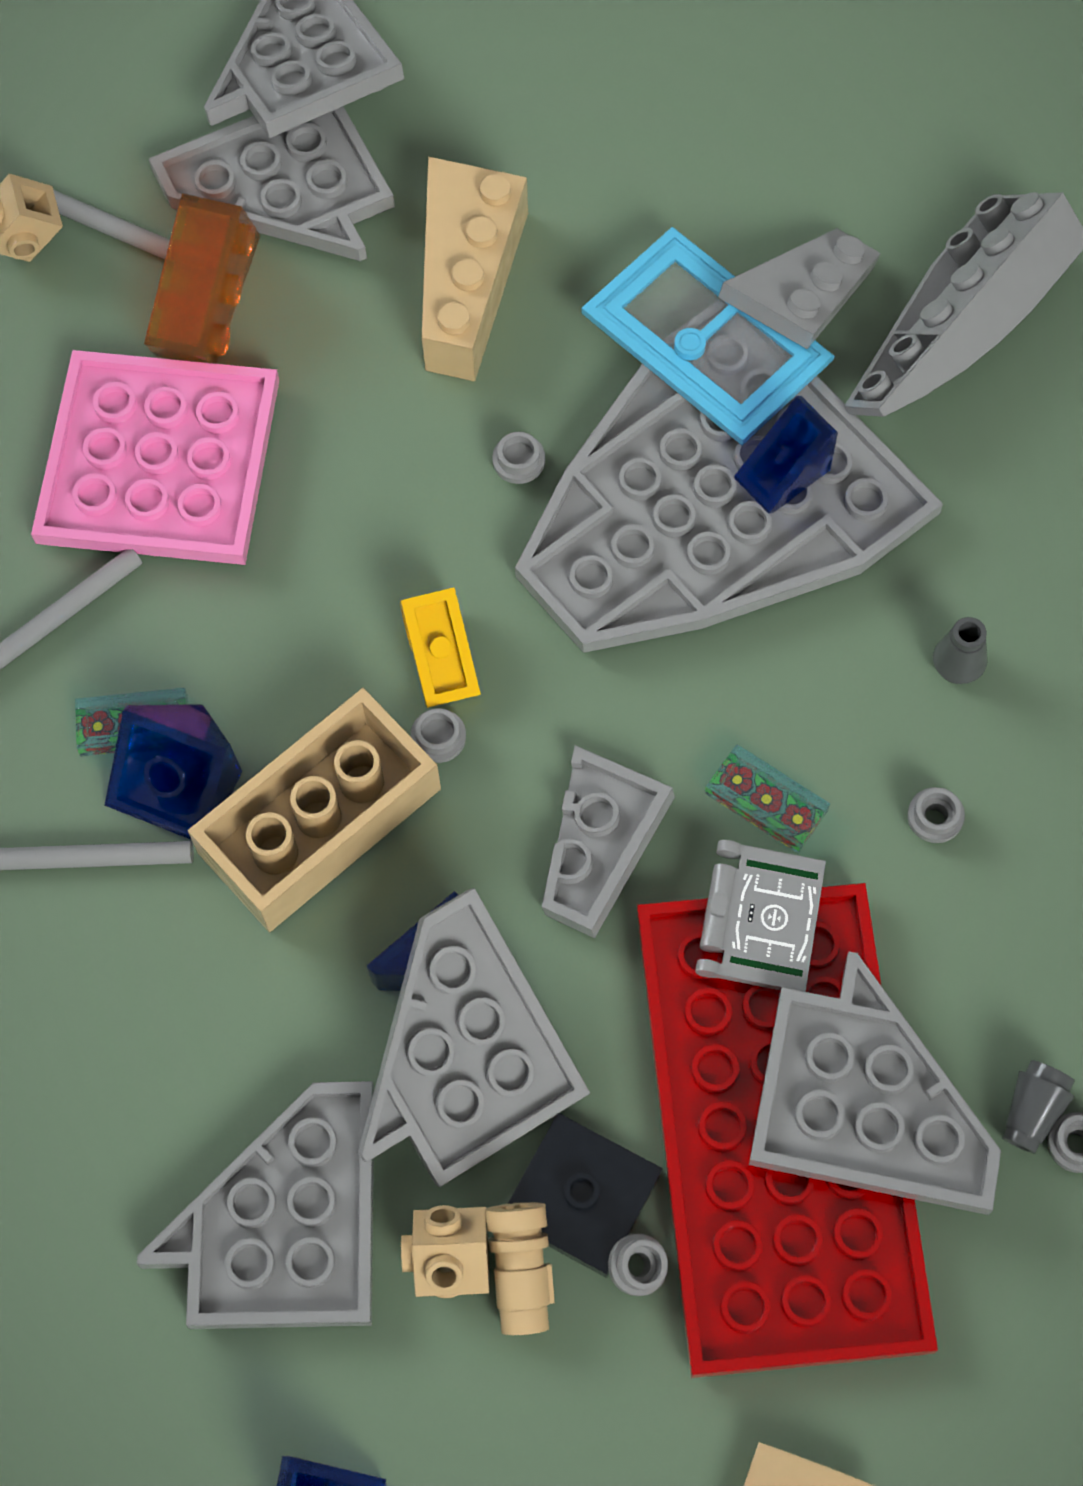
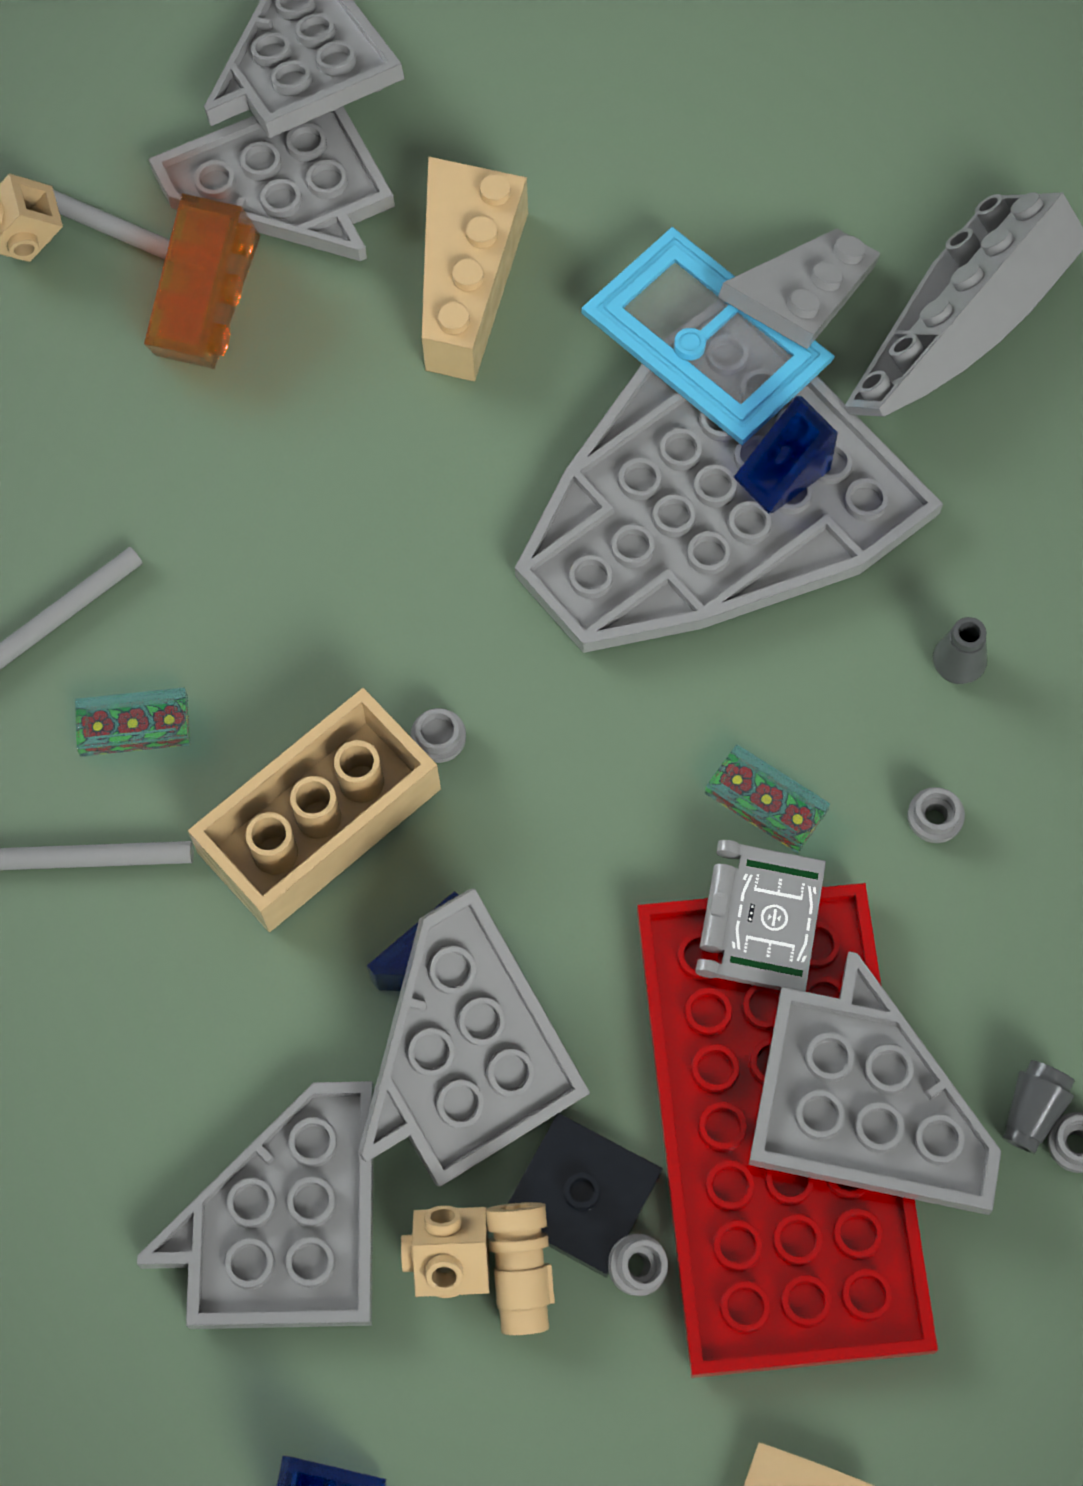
(157, 457): bright pink plate -> none
(170, 766): clear blue slope -> none
(440, 647): yellow plate -> none
(518, 458): light grey plate -> none
(601, 838): light grey wing -> none

